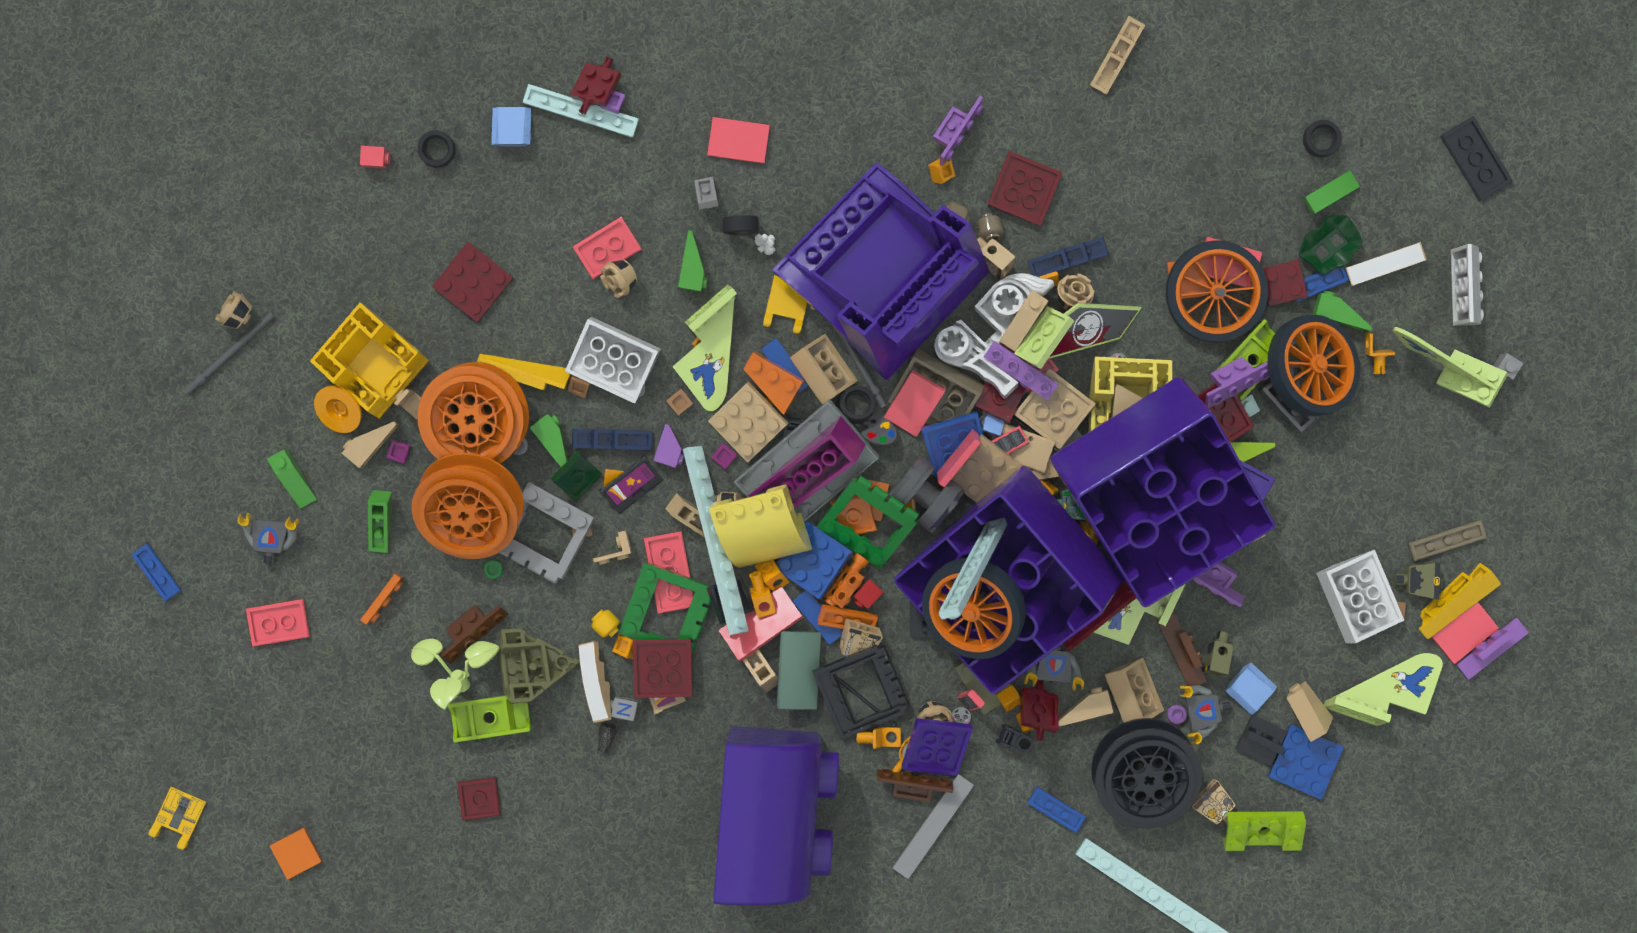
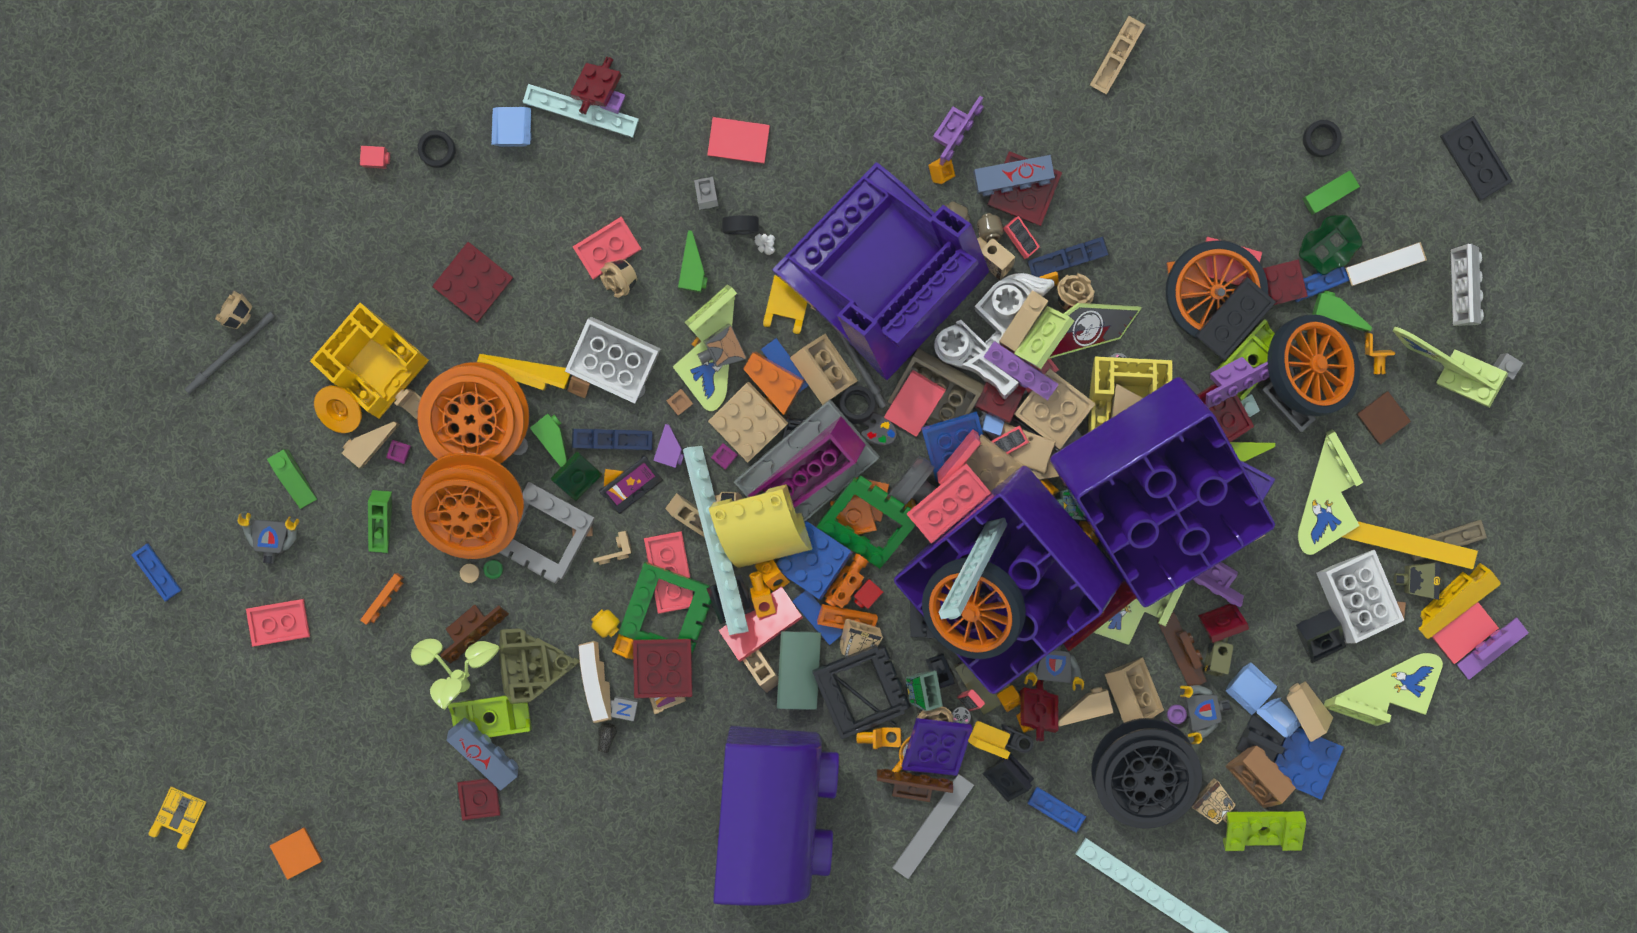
(469, 573): none -> tan tile
(482, 753): none -> sand blue brick
(722, 348): none -> torso
(924, 690): none -> sand green torso
(940, 665): none -> black slope
(948, 503): none -> coral tile
(990, 739): none -> yellow panel
(1009, 777): none -> black bracket
(1014, 174): none -> sand blue brick
(1021, 237): none -> tile
(1223, 622): none -> dark red plate
(1235, 318): none -> black tile
(1261, 777): none -> medium nougat slope
(1279, 717): none -> light blue slope
(1321, 635): none -> black slope
(1326, 510): none -> yellowish green piece
(1383, 417): none -> reddish brown tile
(1413, 545): none -> yellow tile

